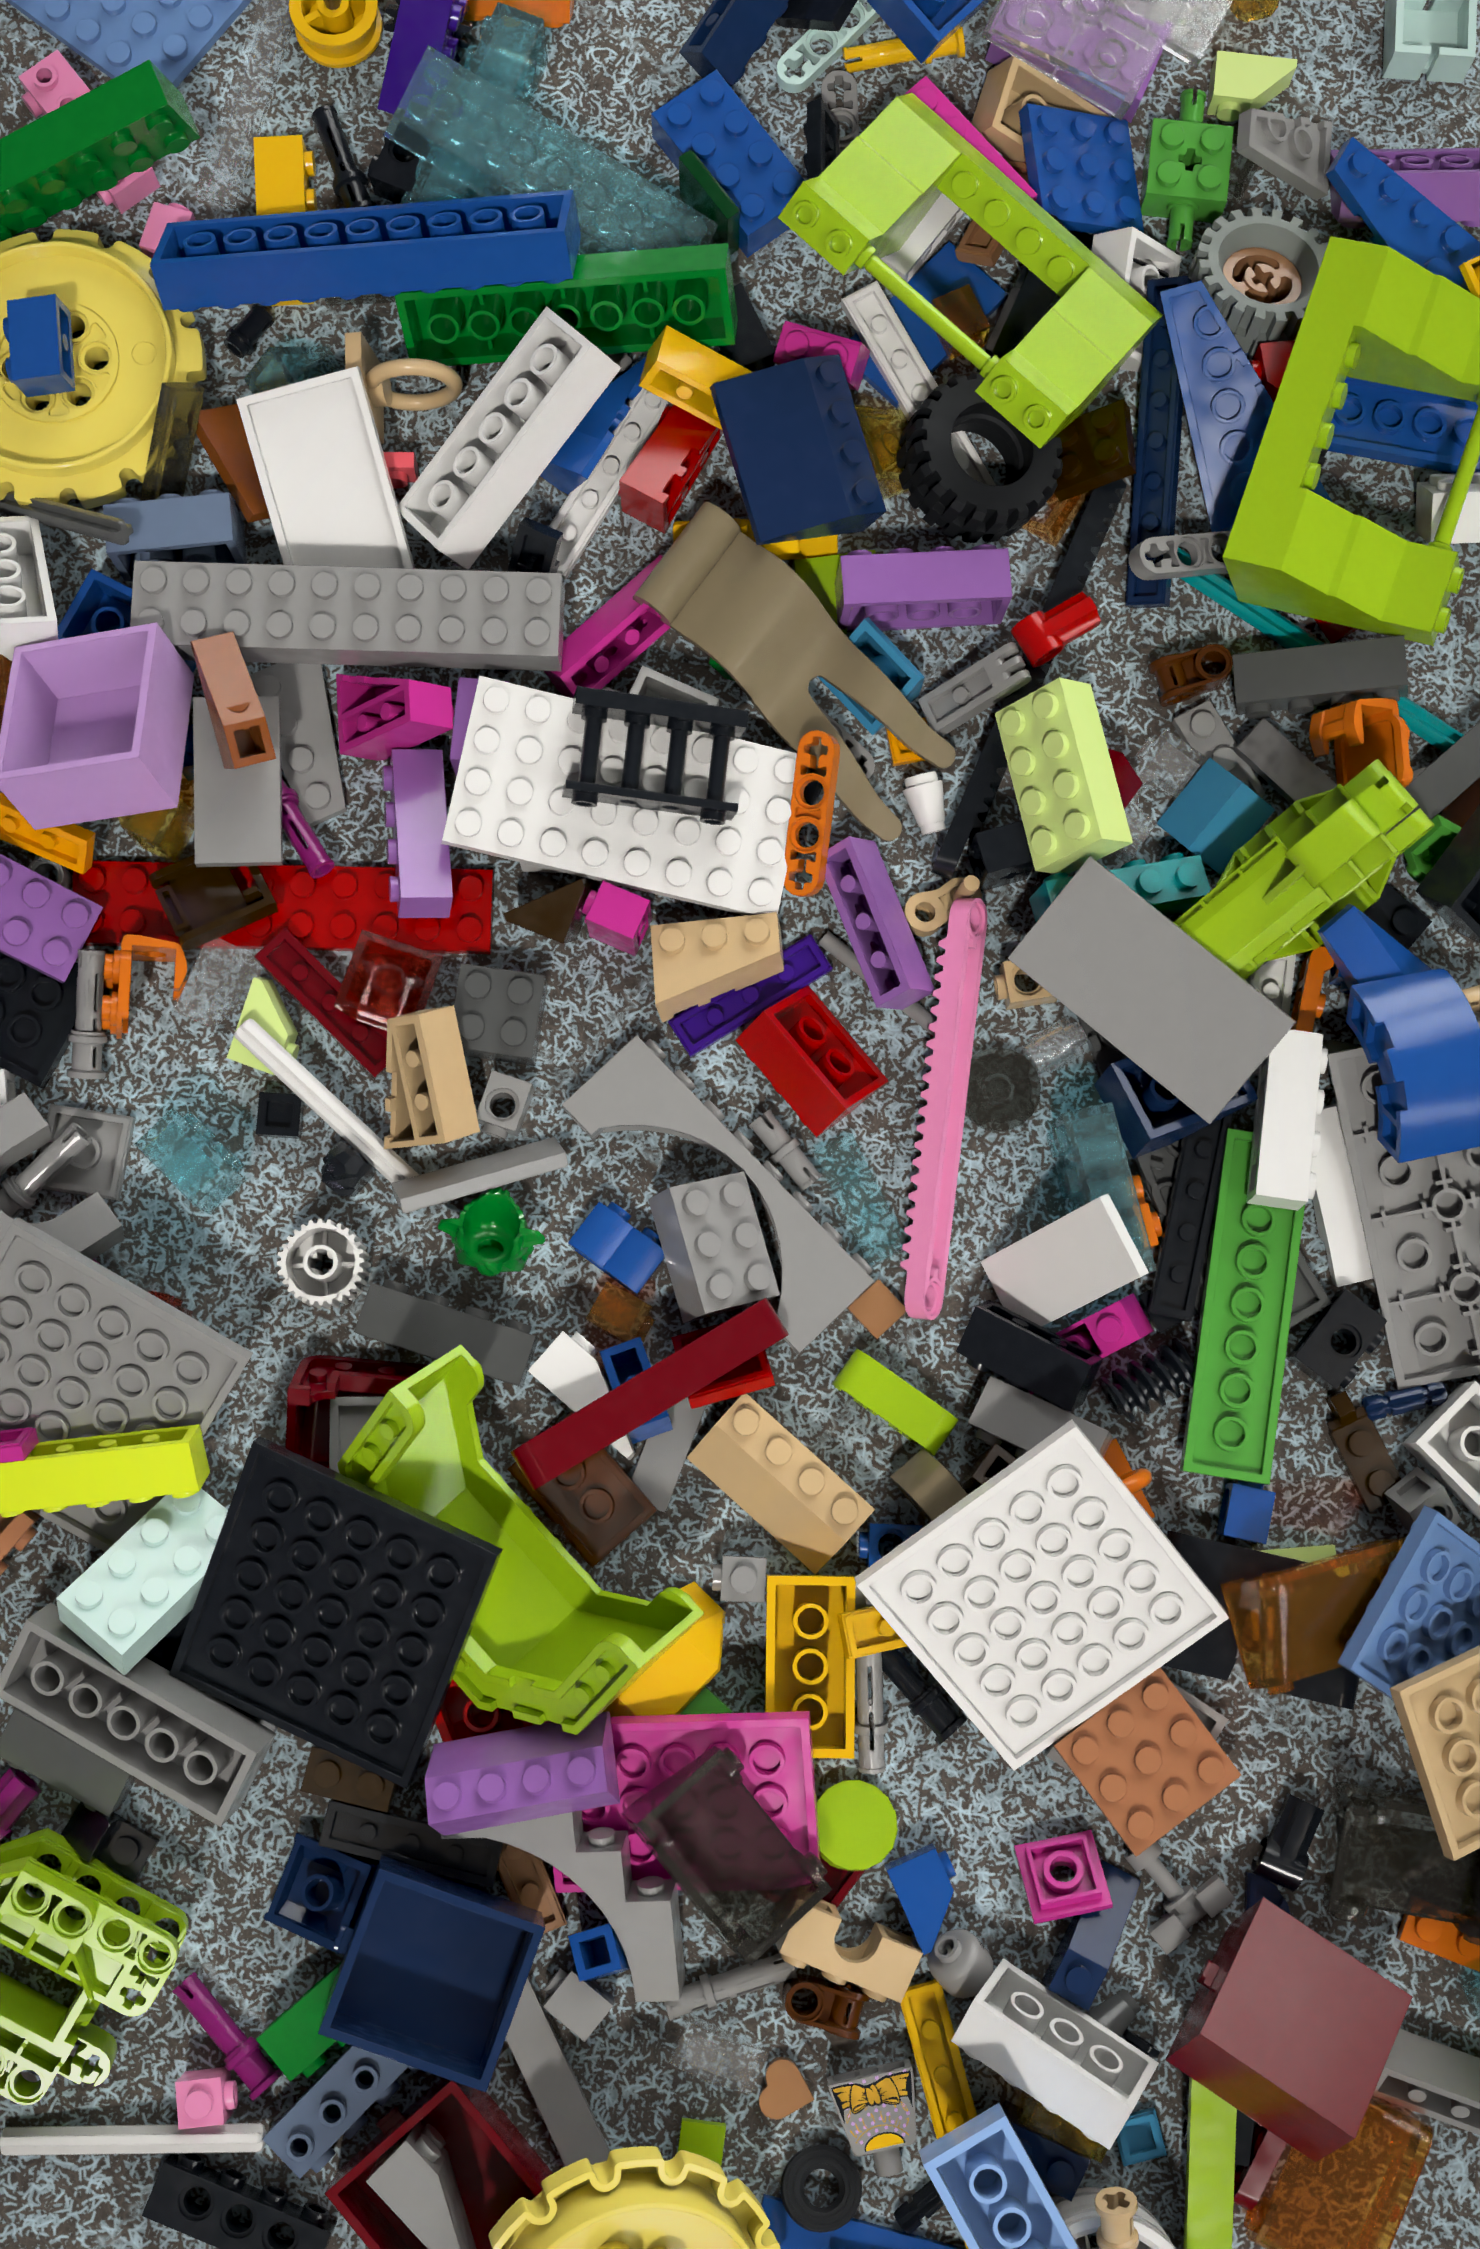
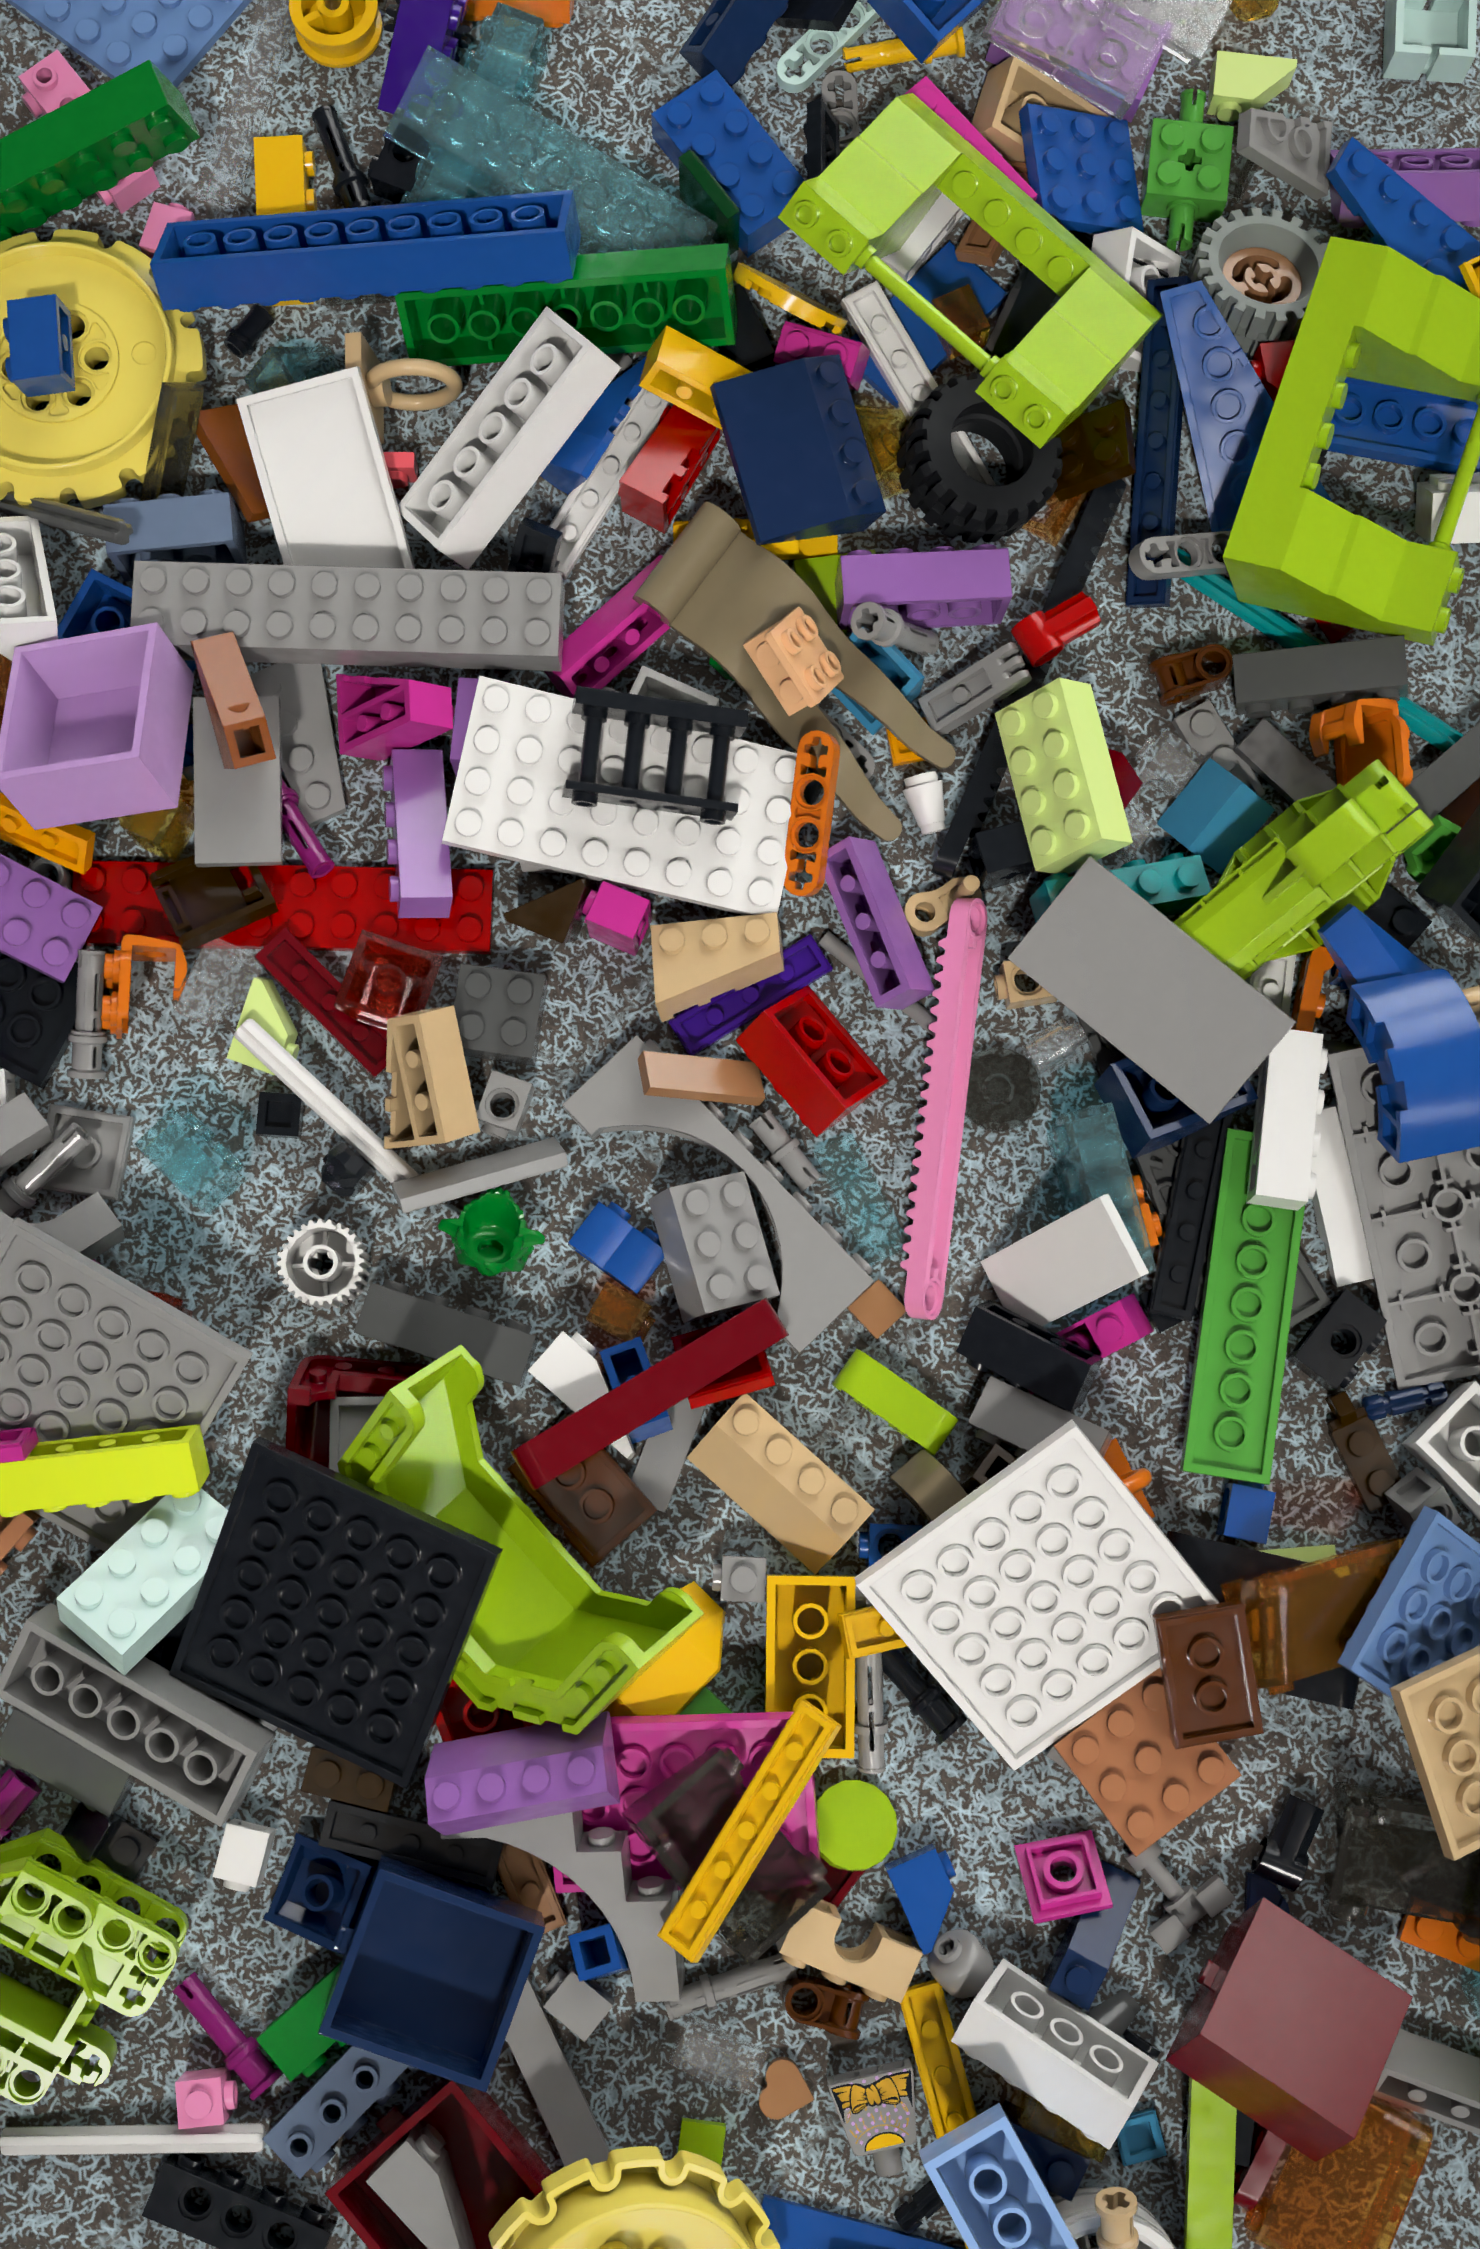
(244, 1854): none -> white brick
(700, 1078): none -> medium nougat tile
(749, 1831): none -> yellow tile
(789, 298): none -> yellow tile
(795, 662): none -> light nougat bracket
(849, 2192): black tyre -> none
(888, 628): none -> light grey pin
(1149, 1380): black piece -> none
(1208, 1674): none -> reddish brown tile

